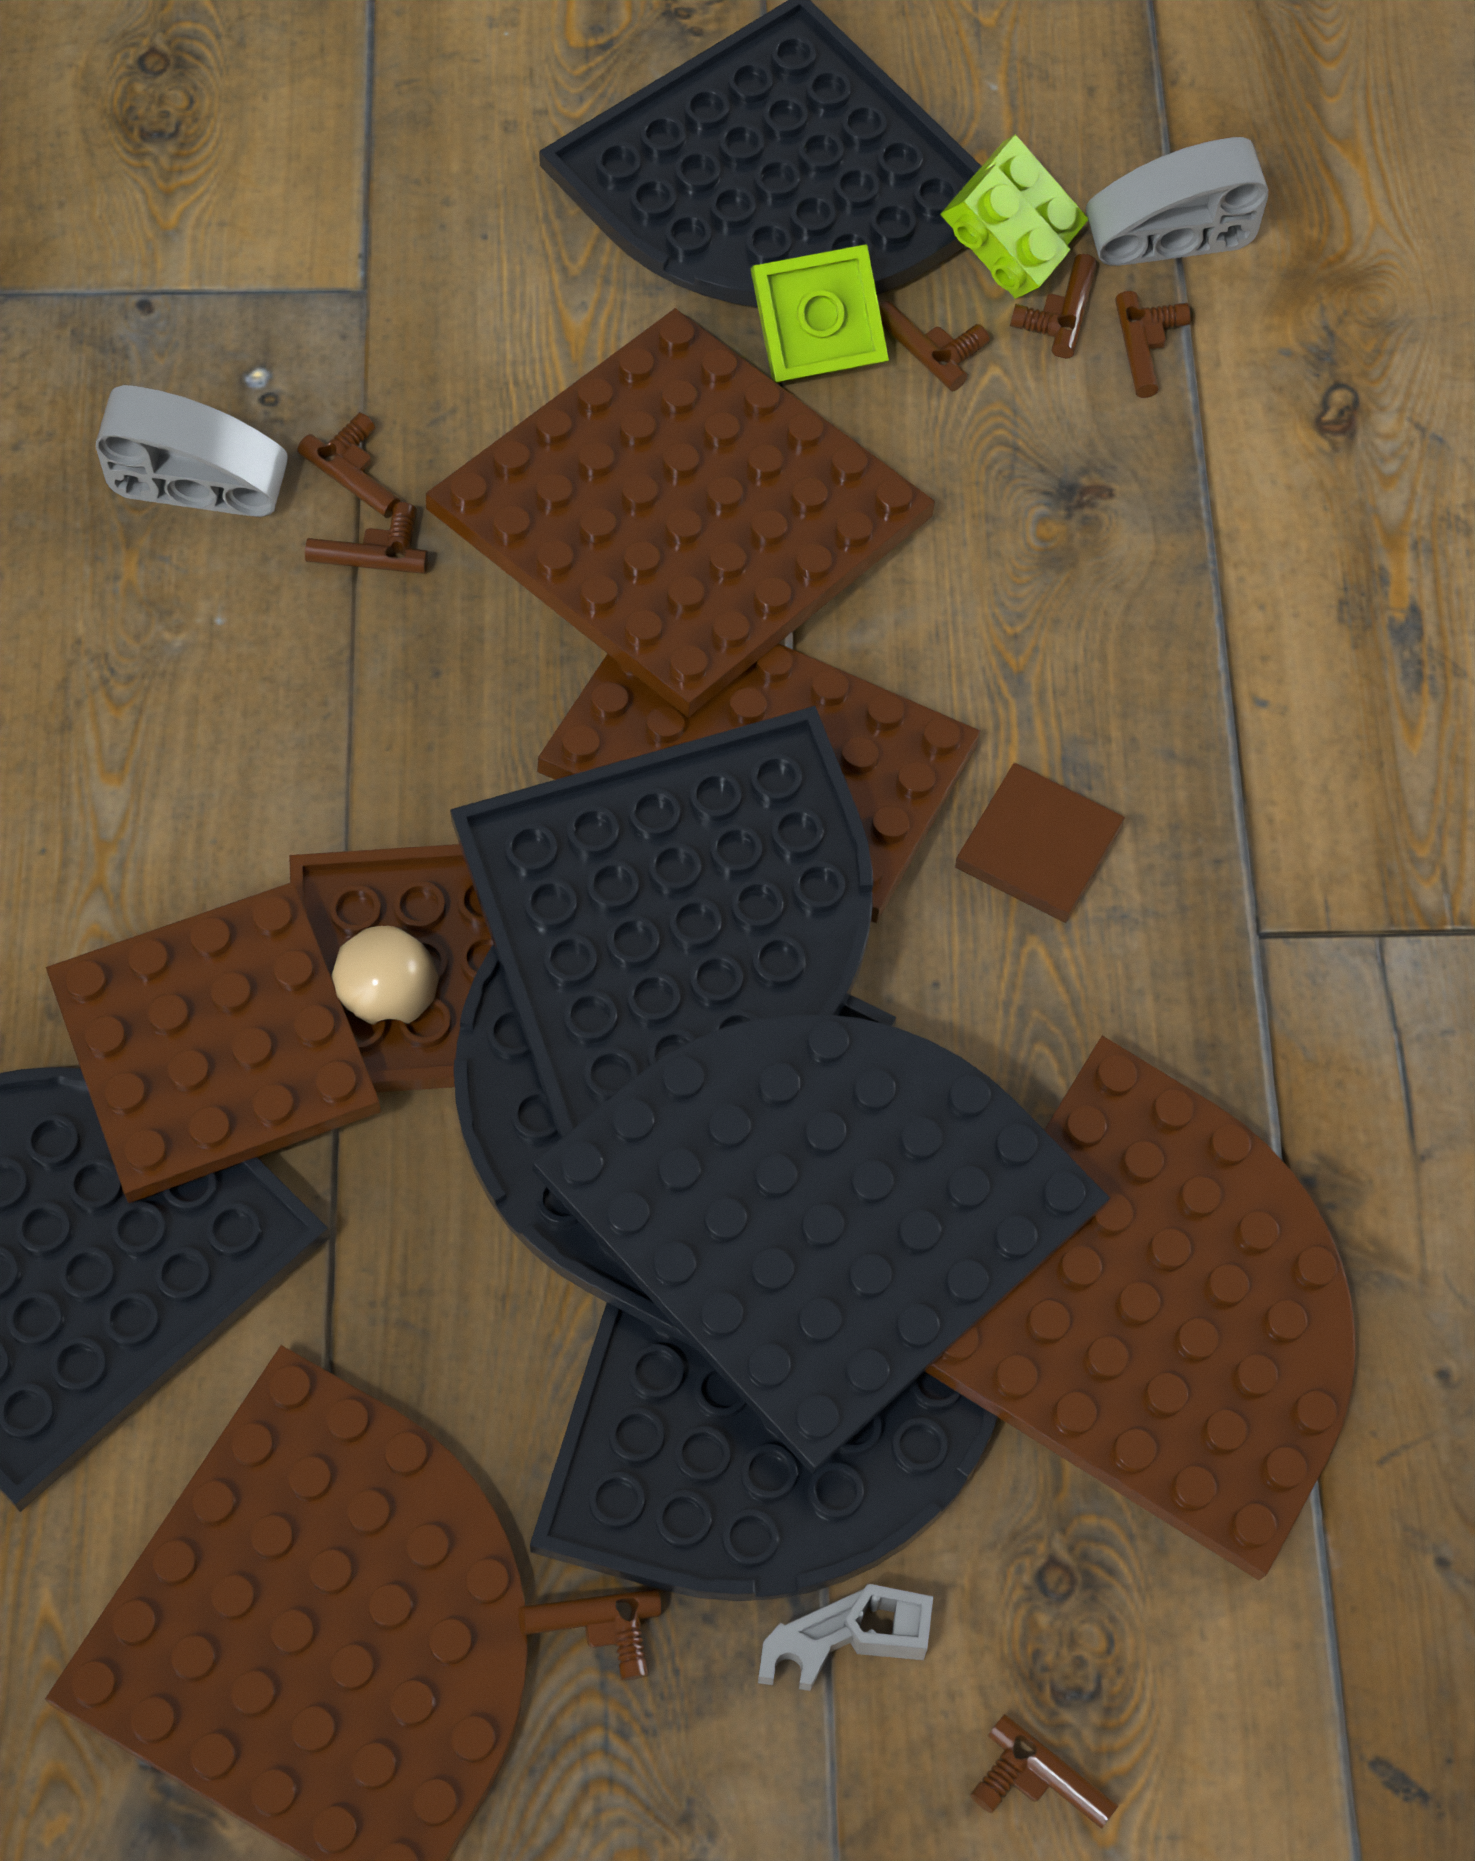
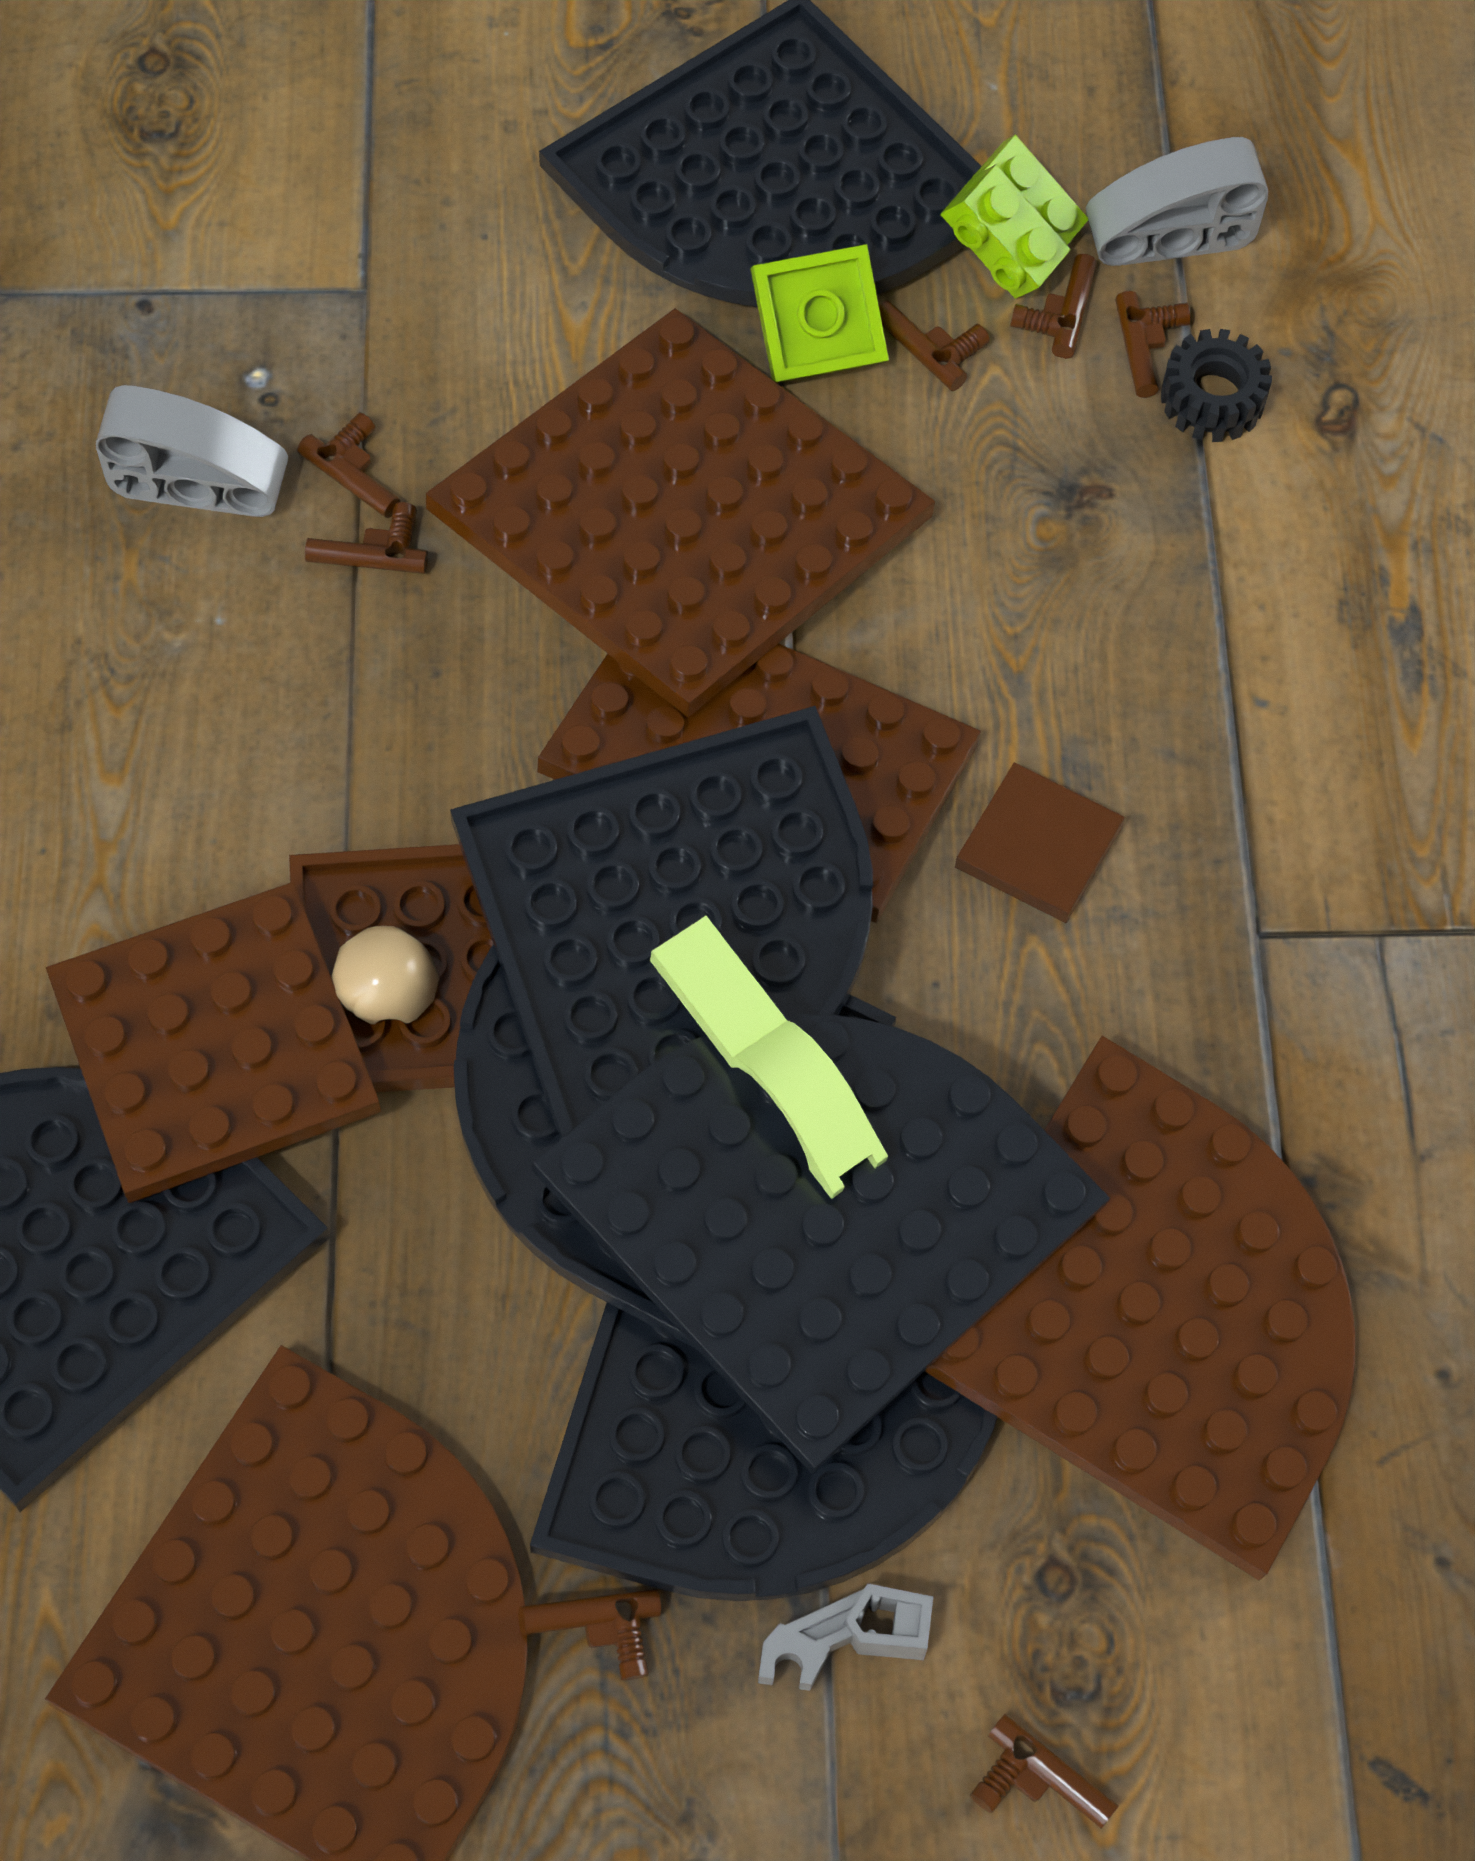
(771, 1050): none -> yellowish green piece
(1222, 359): none -> black tyre

